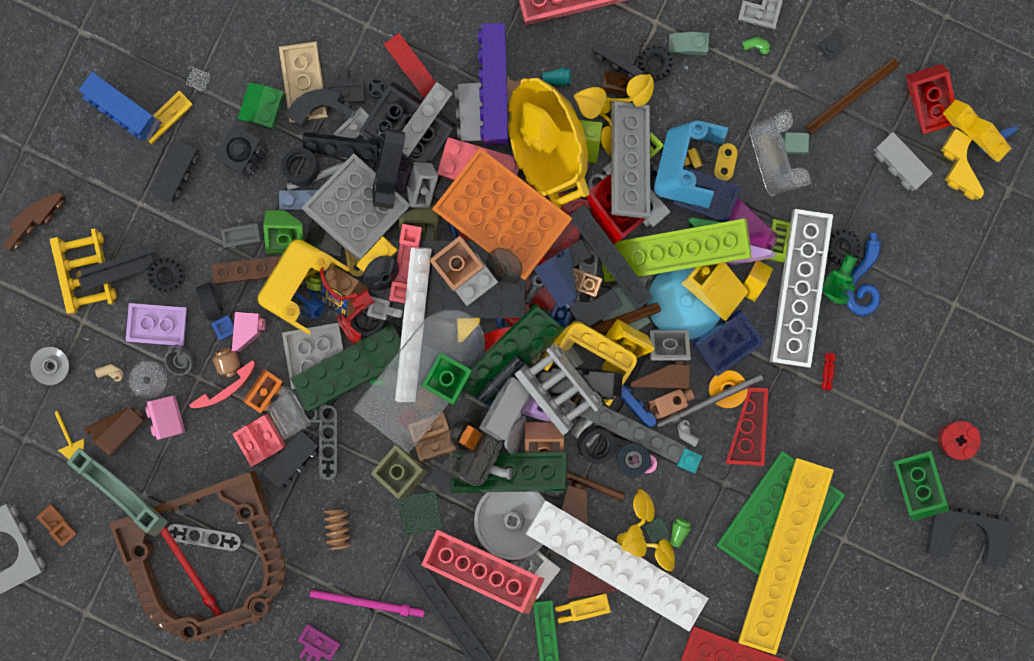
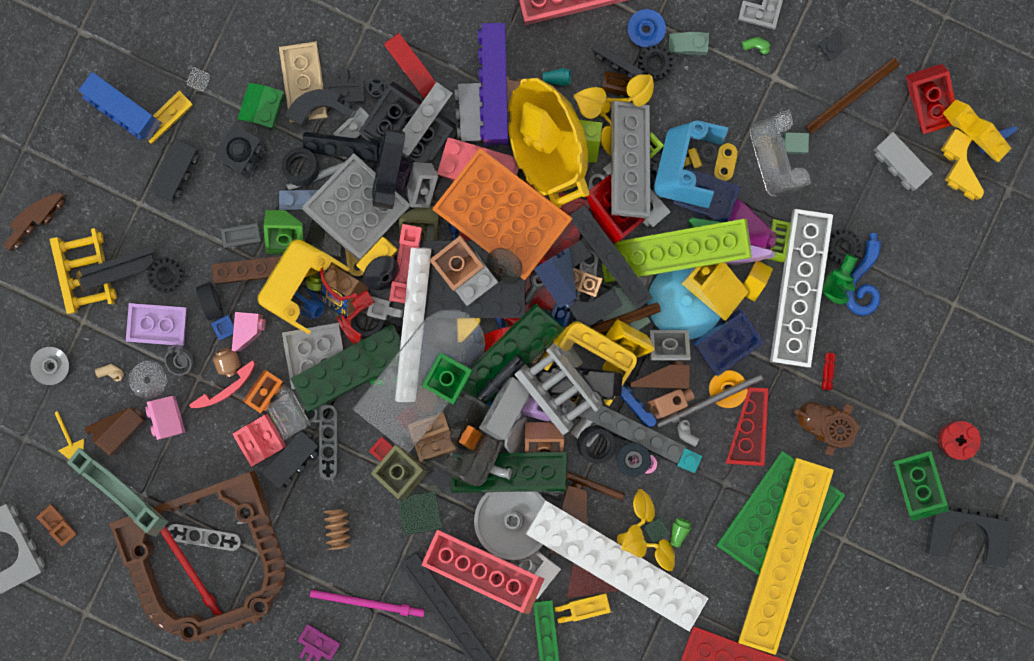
(381, 449): none -> red plate
(650, 19): none -> blue dish
(829, 424): none -> reddish brown helmet

